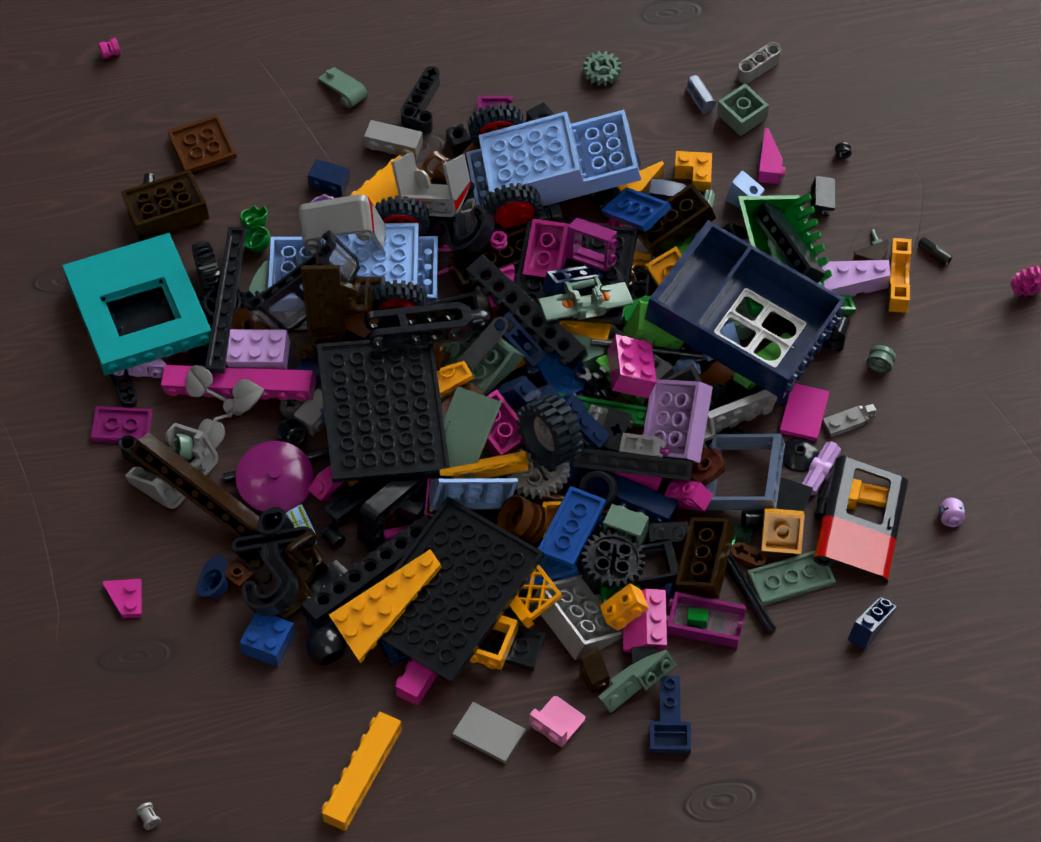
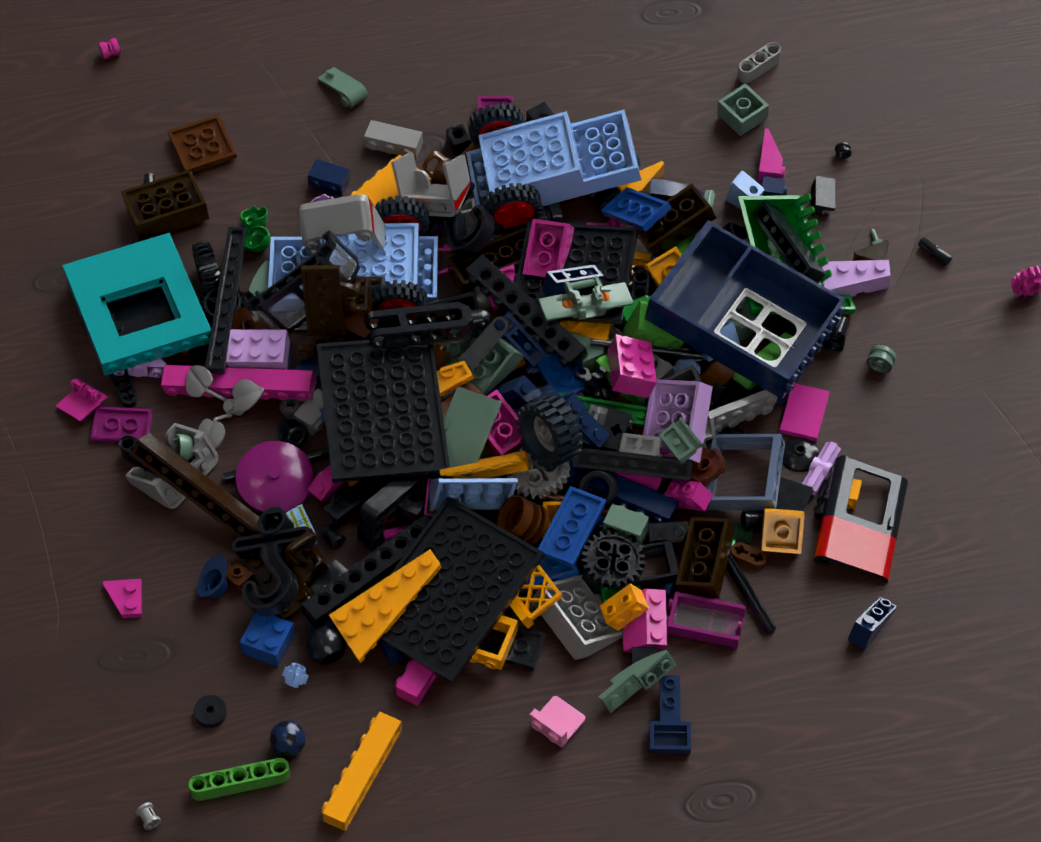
(81, 400): none -> dark pink hinge
(212, 719): none -> black piece
(249, 782): none -> bright green beam
(287, 738): none -> dark blue piece
(295, 675): none -> light blue gear
(413, 111): black beam -> none
(489, 732): light grey tile -> none
(502, 237): dark pink bush -> none
(588, 257): magenta window -> none
(594, 671): dark brown slope -> none
(602, 68): sand green gear -> none
(681, 440): none -> sand green plate
(694, 166): light orange brick -> none
(697, 617): green slope -> none
(700, 94): sand blue brick -> none
(774, 186): none -> dark blue brick
(790, 578): sand green tile -> none
(848, 419): light grey hinge -> none
(873, 495): light orange tile -> none
(899, 280): light orange arch -> none
(952, 512): lavender head -> none

